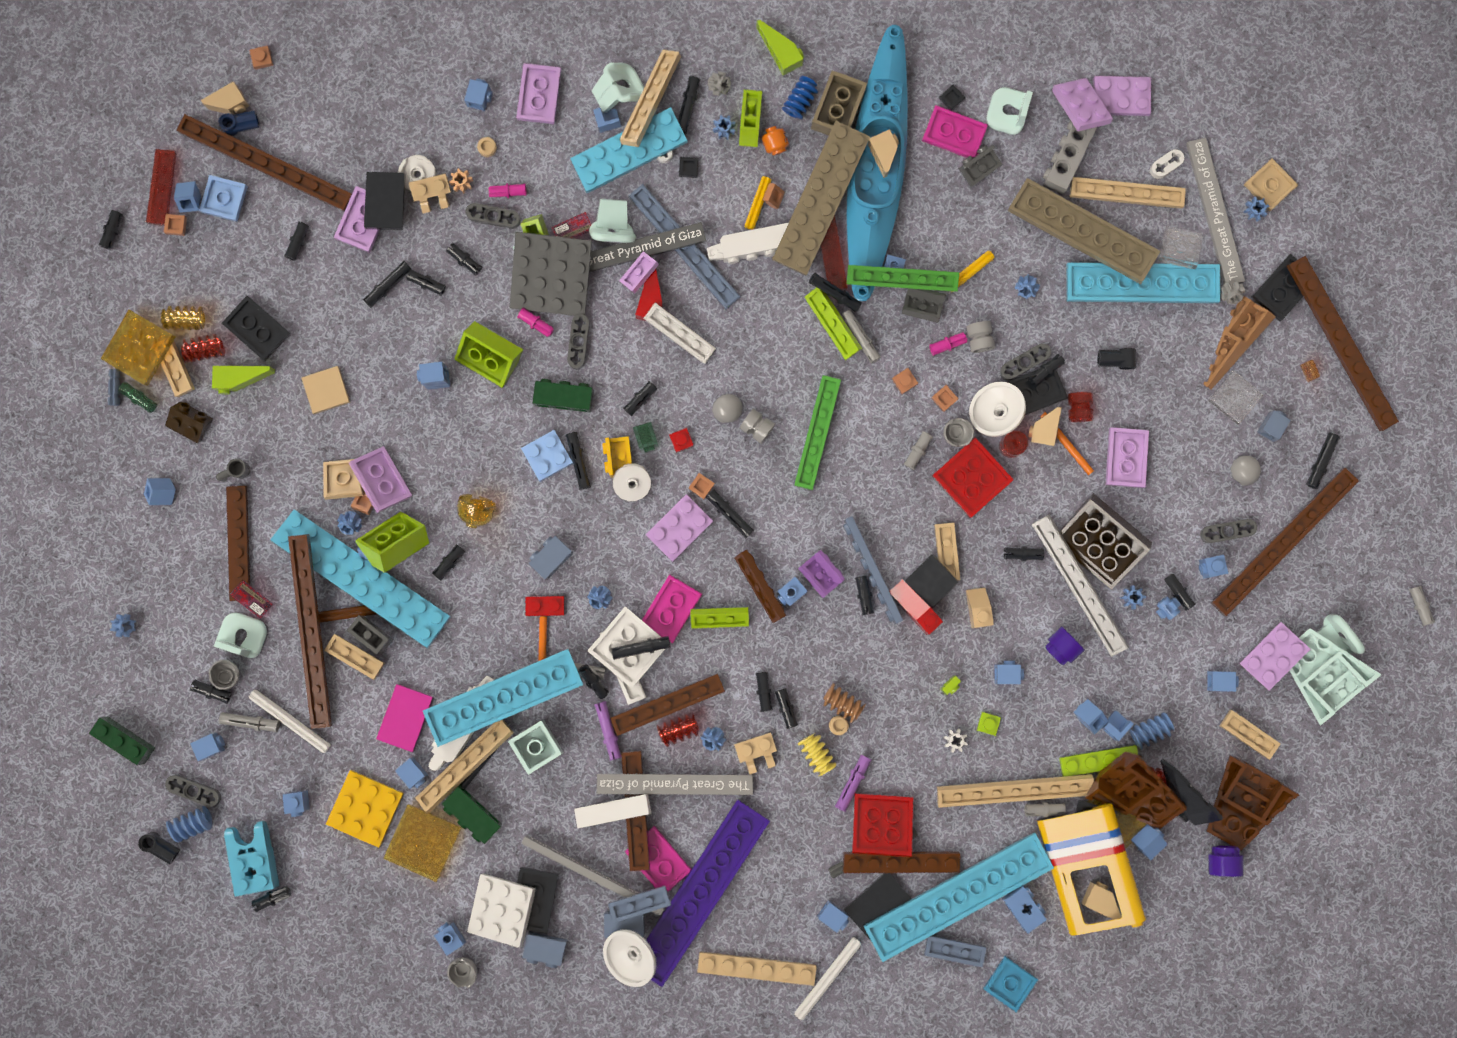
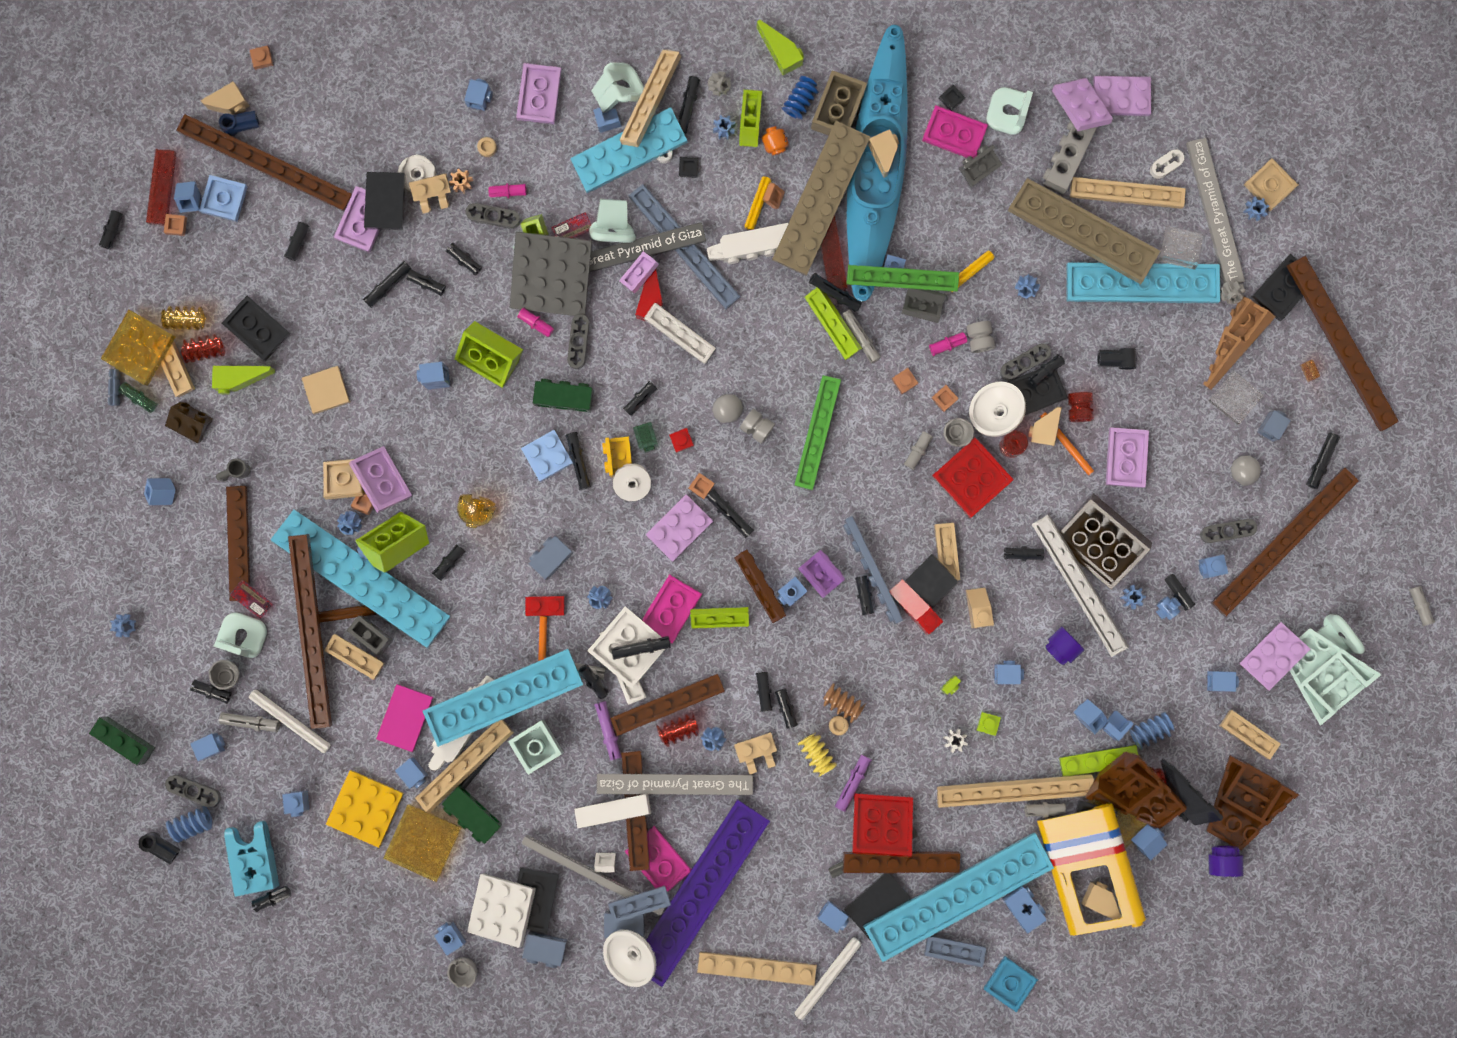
(605, 862): none -> white plate

